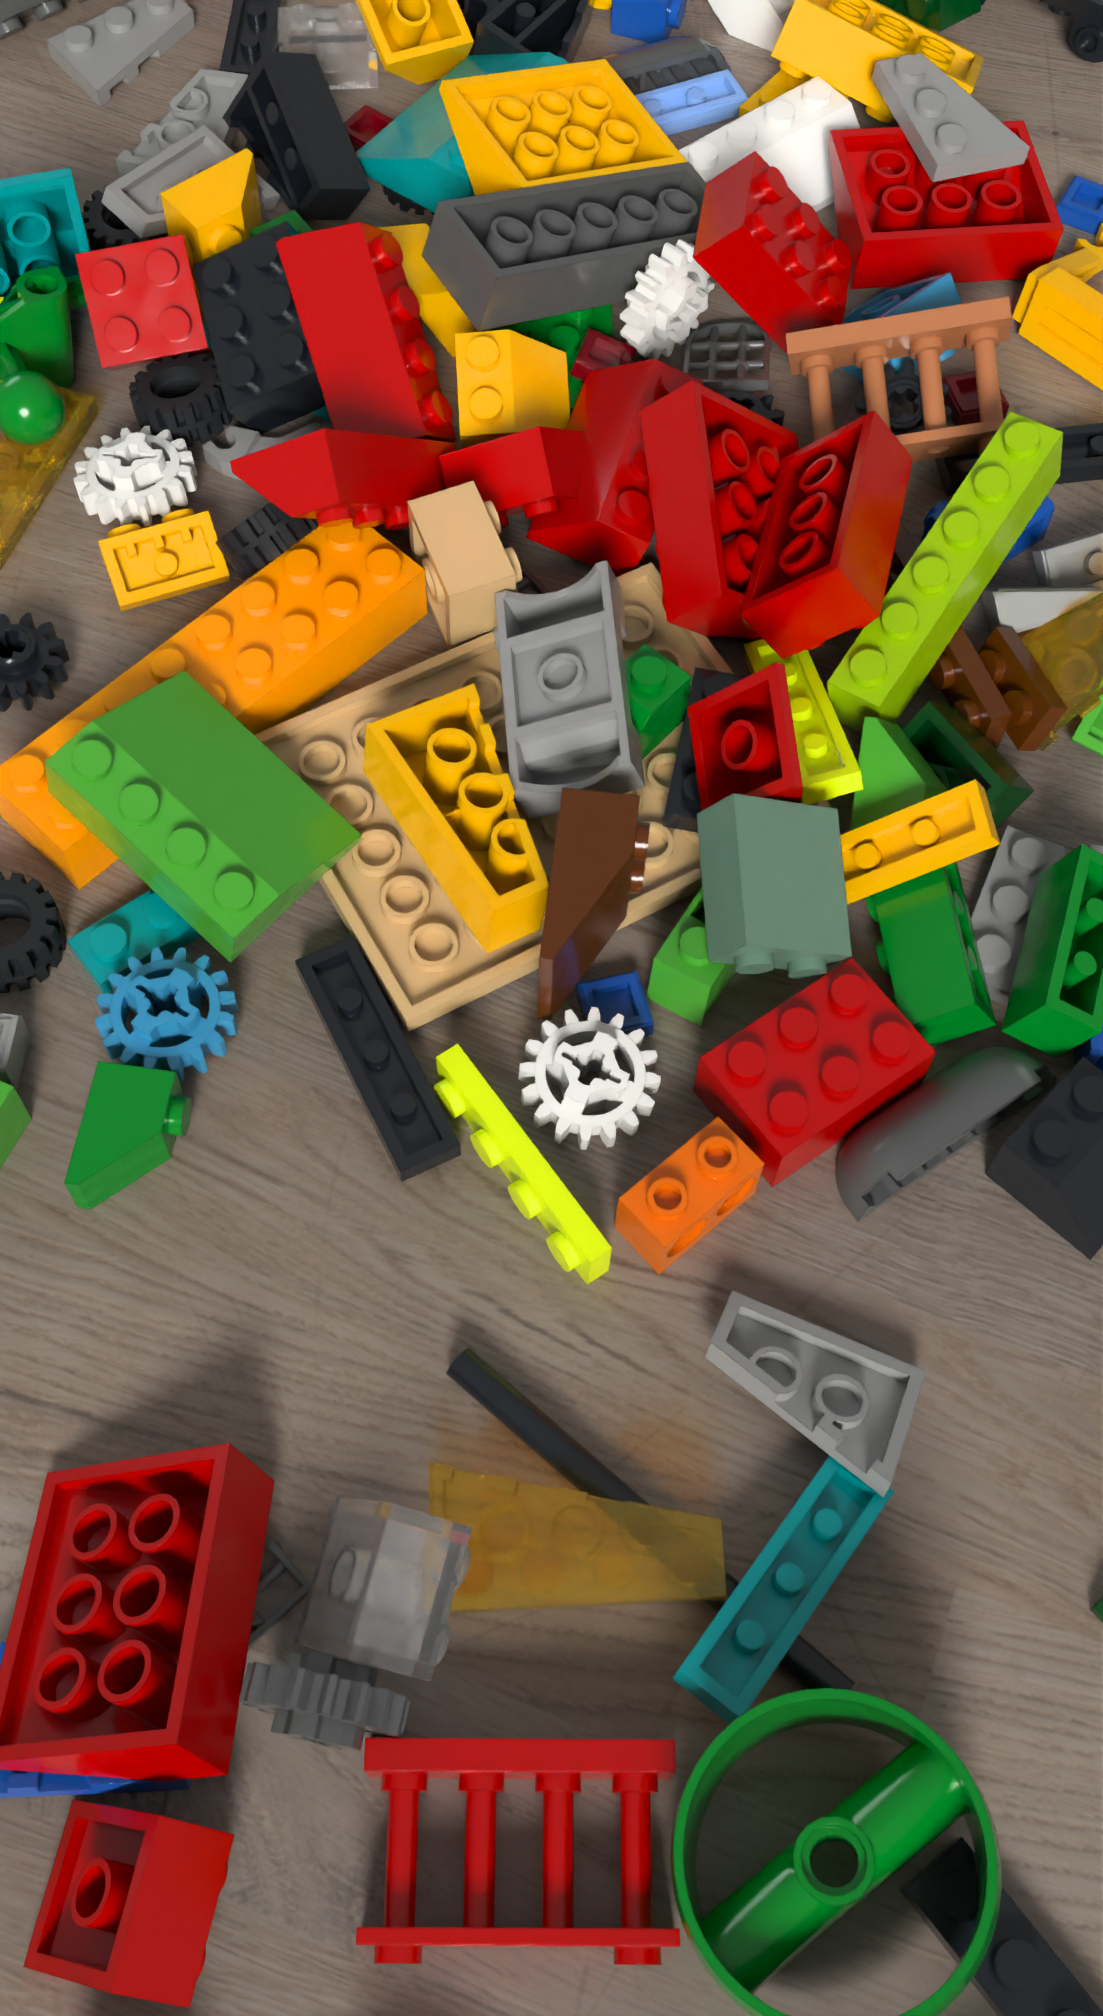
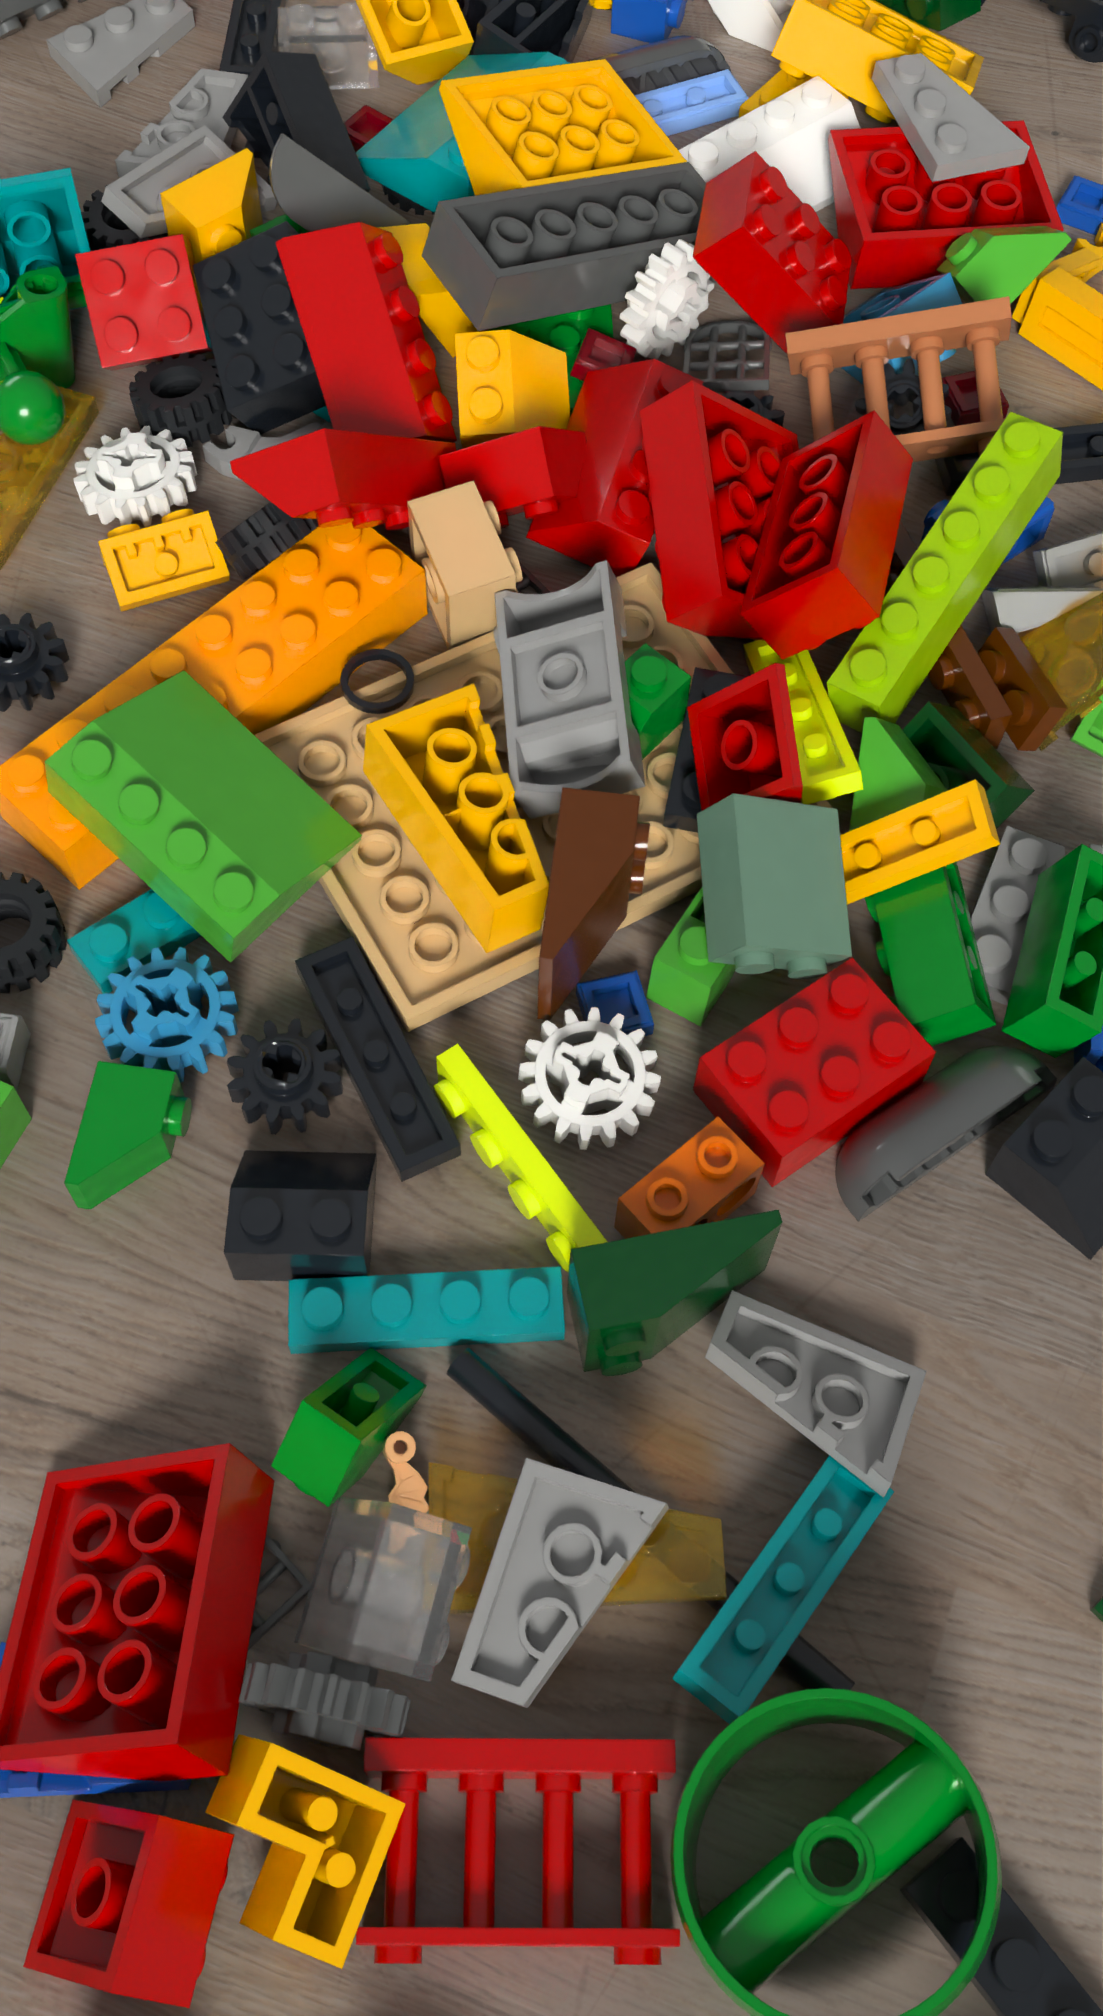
(268, 1060): none -> black gear
(301, 1215): none -> black slope
(320, 195): none -> dark grey brick
(323, 1850): none -> yellow brick
(345, 1425): none -> green slope
(380, 707): none -> black piece
(409, 1485): none -> light nougat piece
(425, 1310): none -> teal plate
(548, 1577): none -> light grey wing
(651, 1288): none -> dark green slope
(1001, 260): none -> bright green slope

